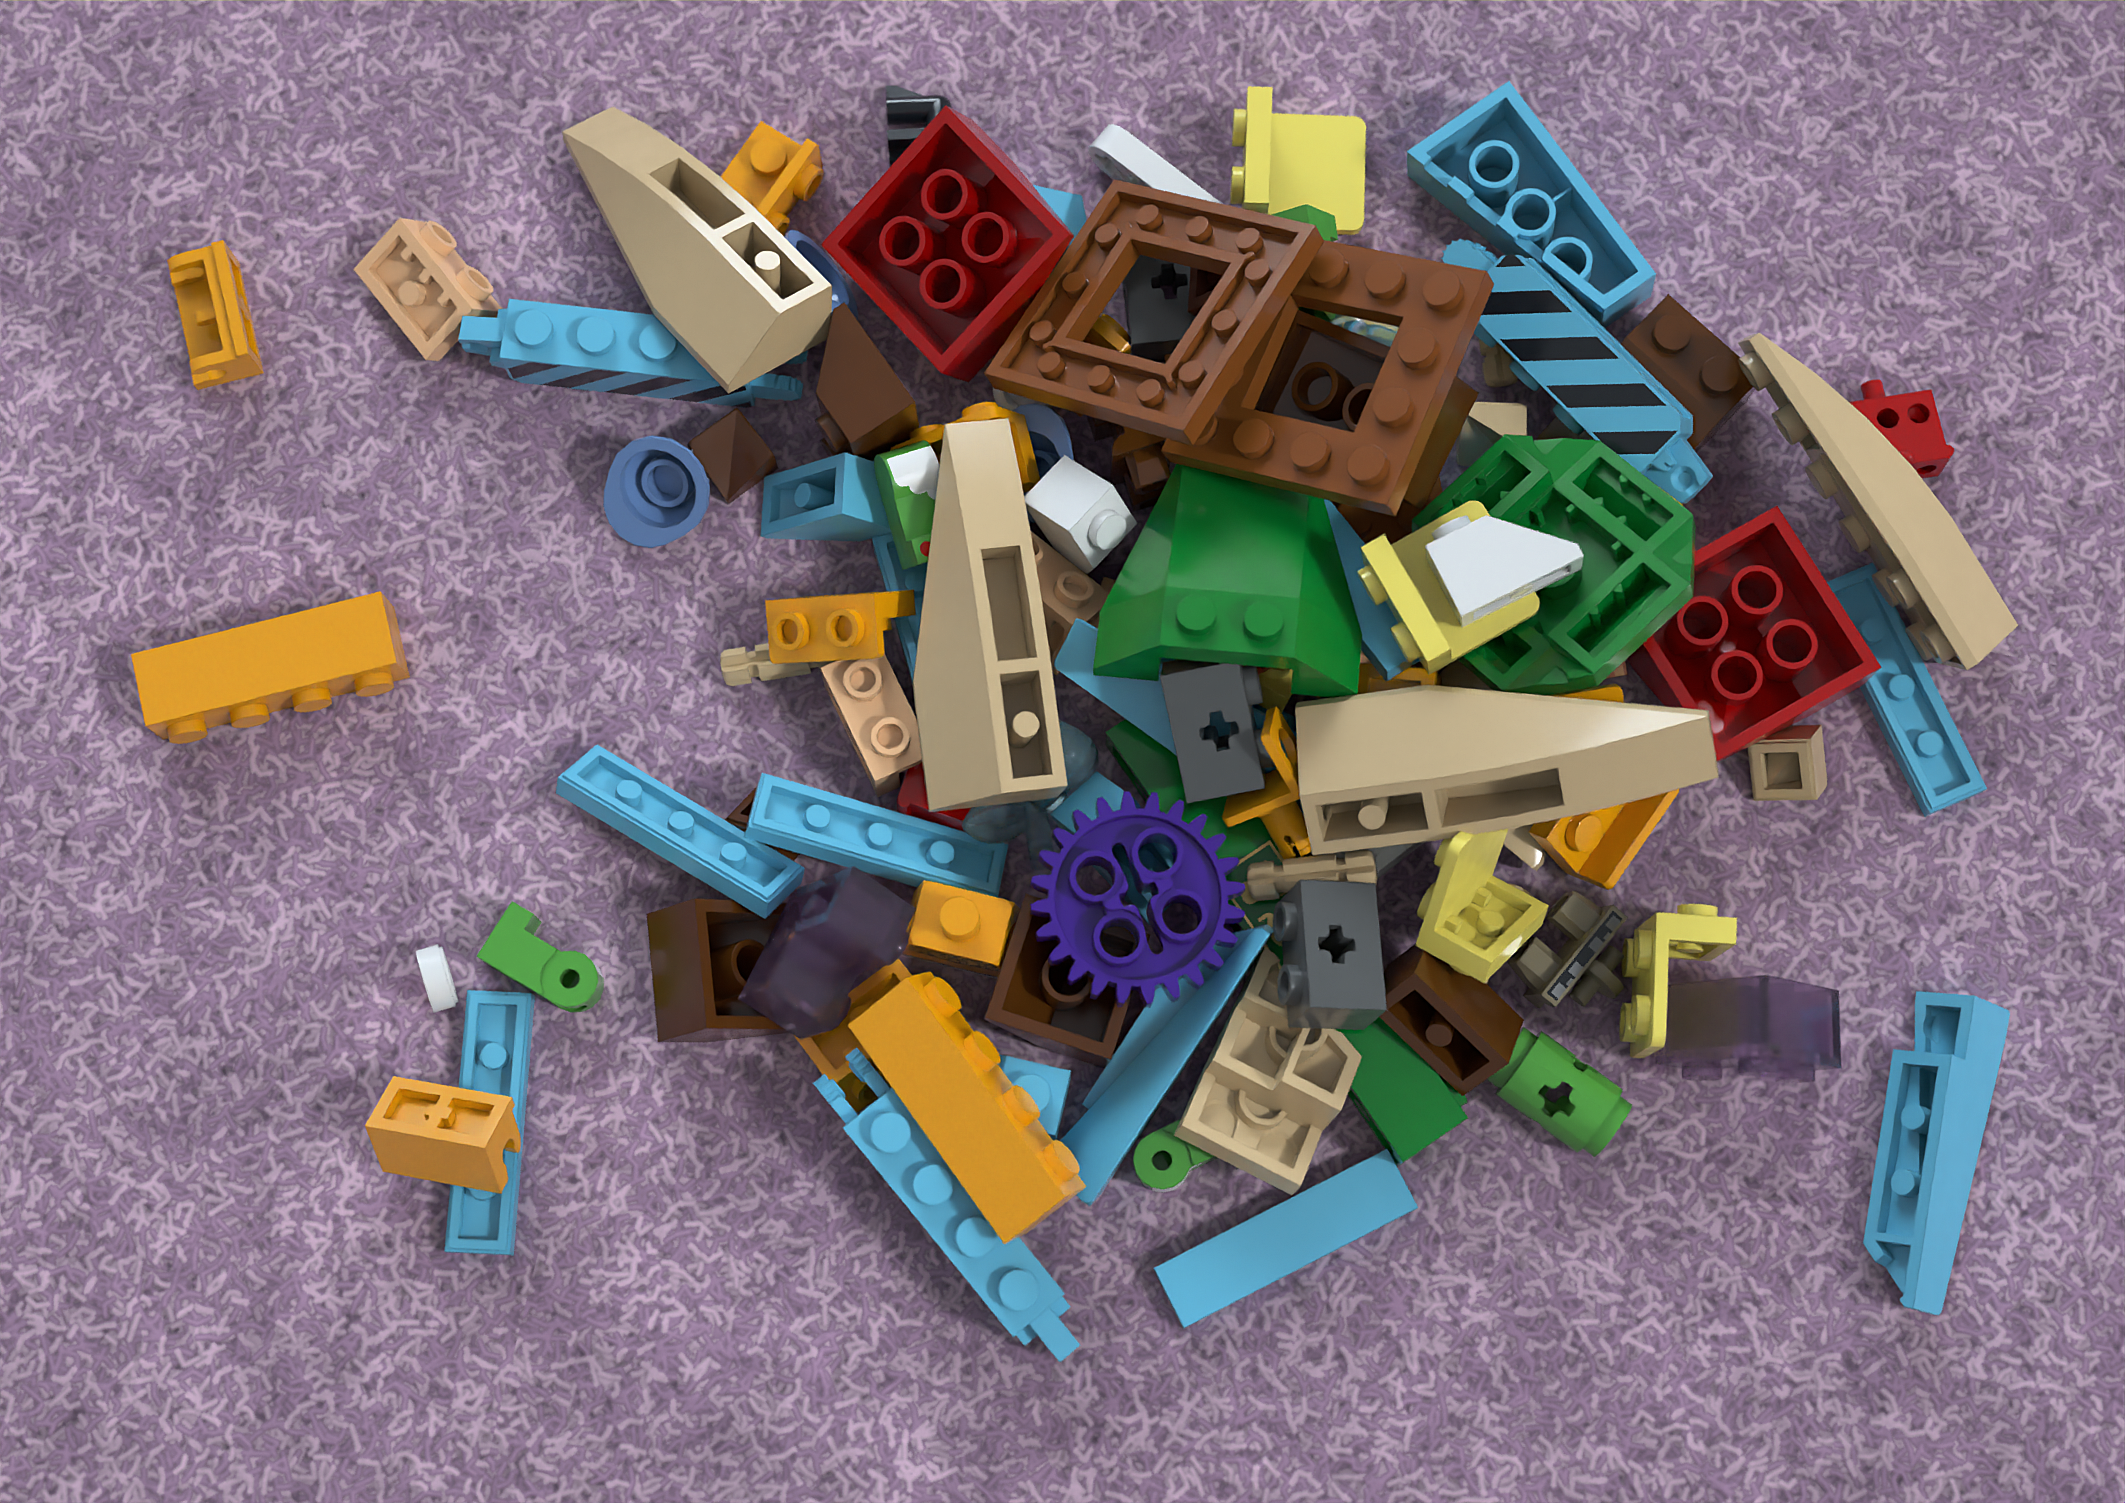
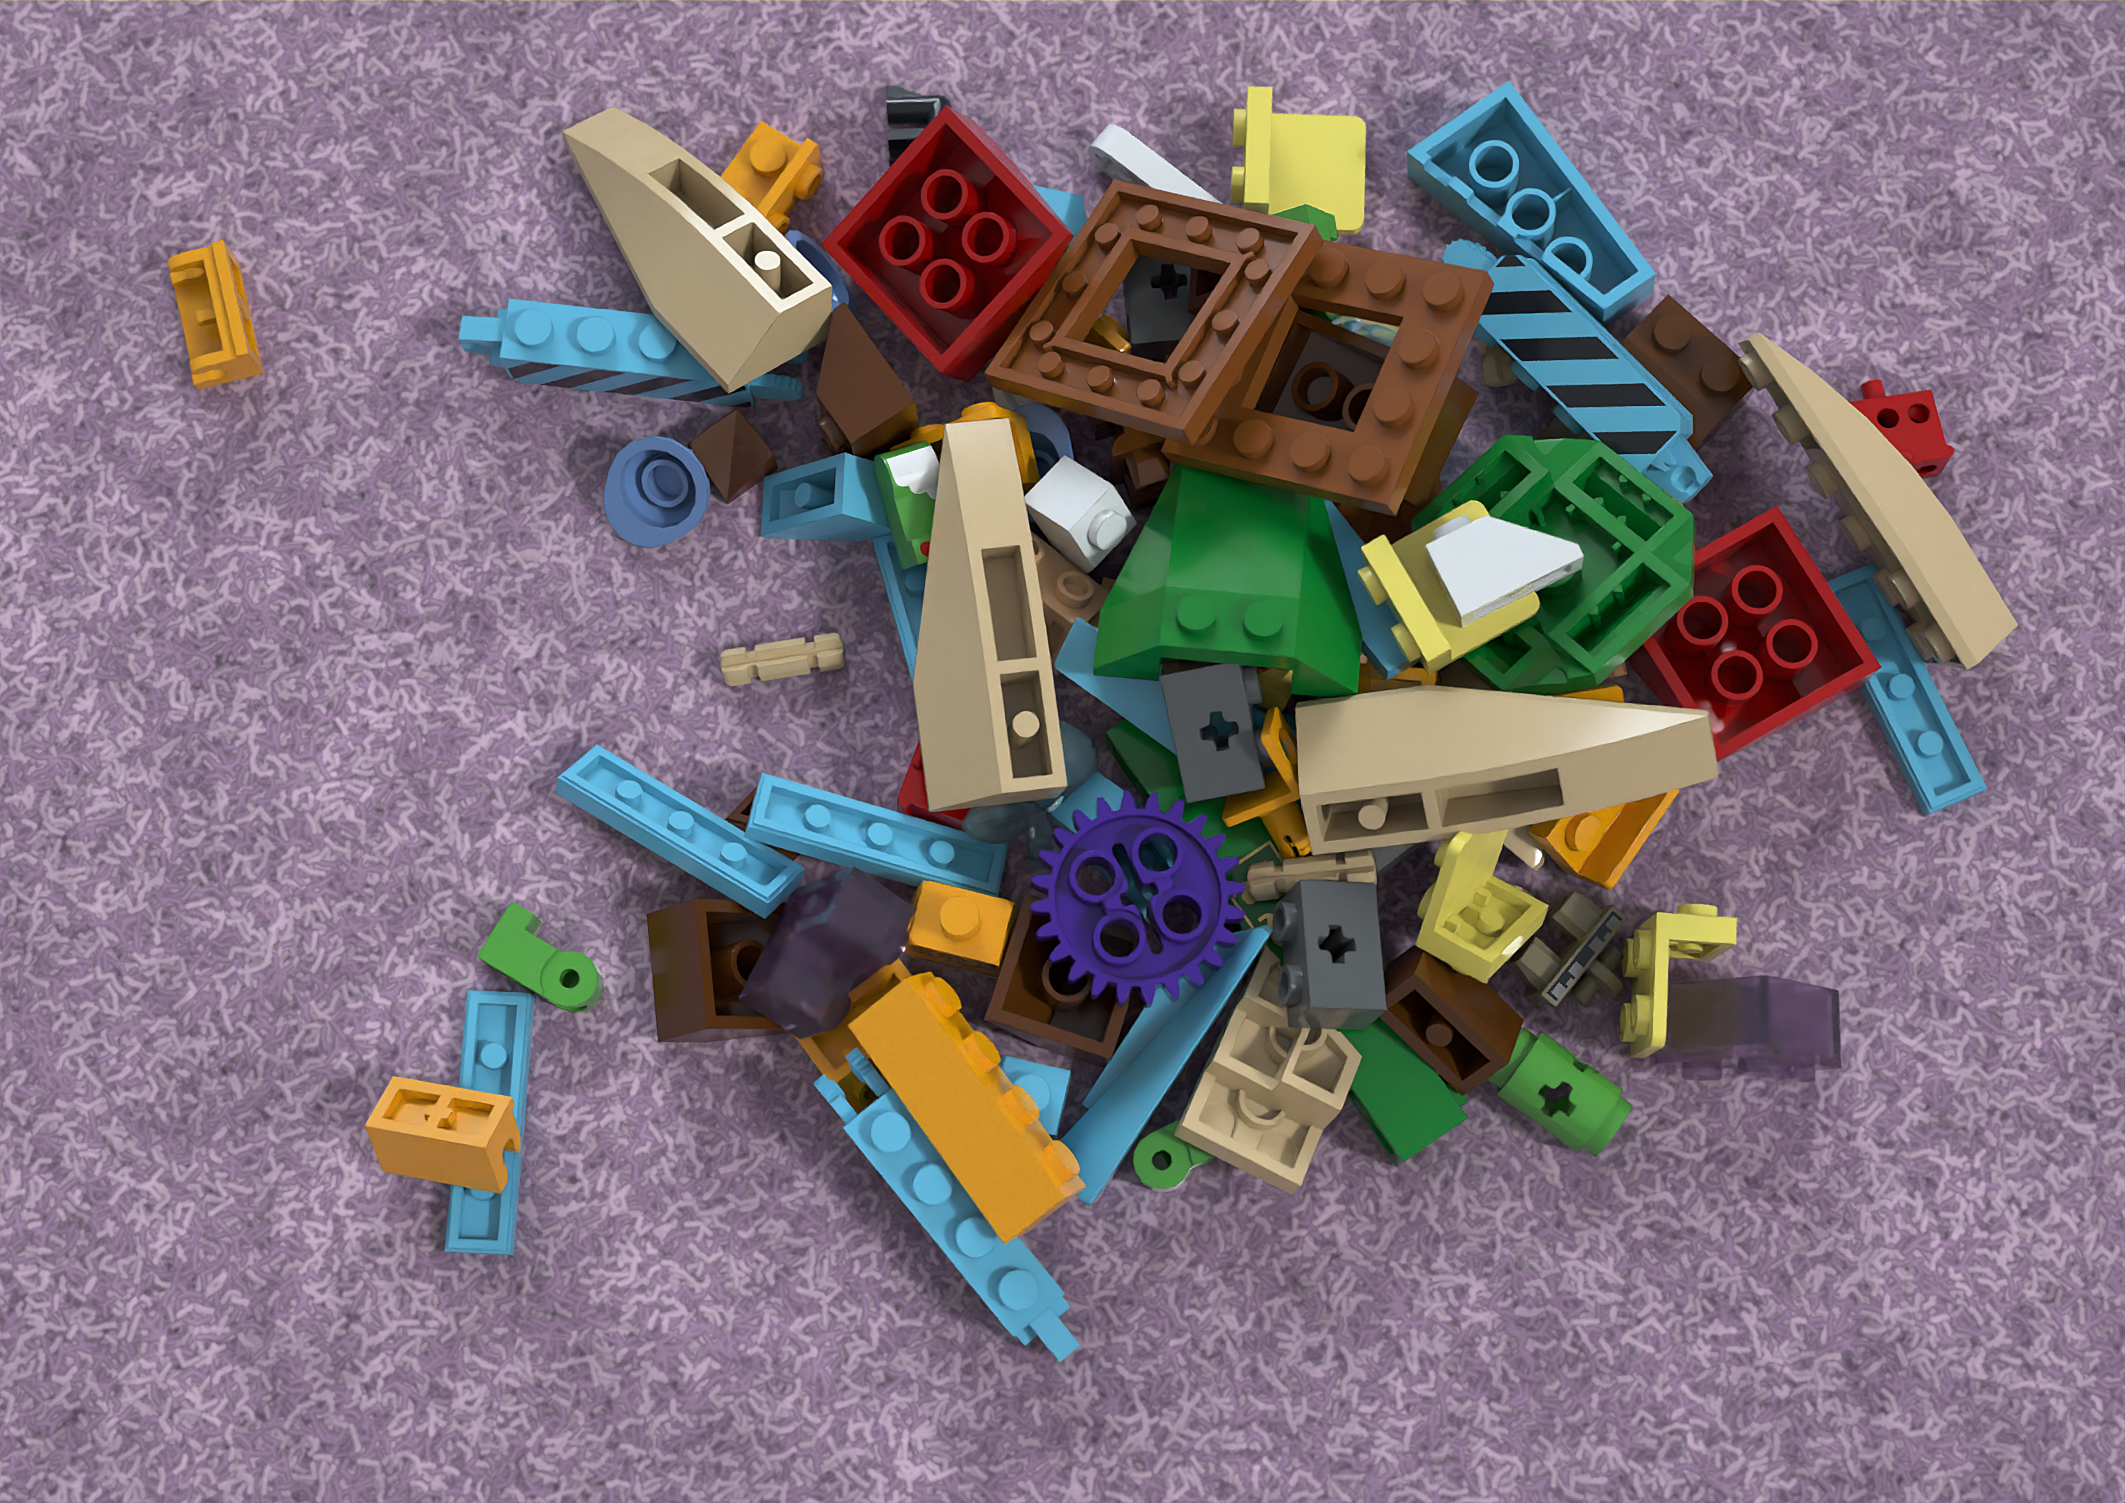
(270, 667): light orange brick -> none
(425, 284): light nougat bracket -> none
(437, 978): white tile -> none
(833, 625): light orange bracket -> none
(875, 718): light nougat bracket -> none
(1285, 1238): medium azure tile -> none
(1485, 426): tan slope -> none
(1789, 765): tan slope -> none
(1932, 1142): medium azure wedge -> none

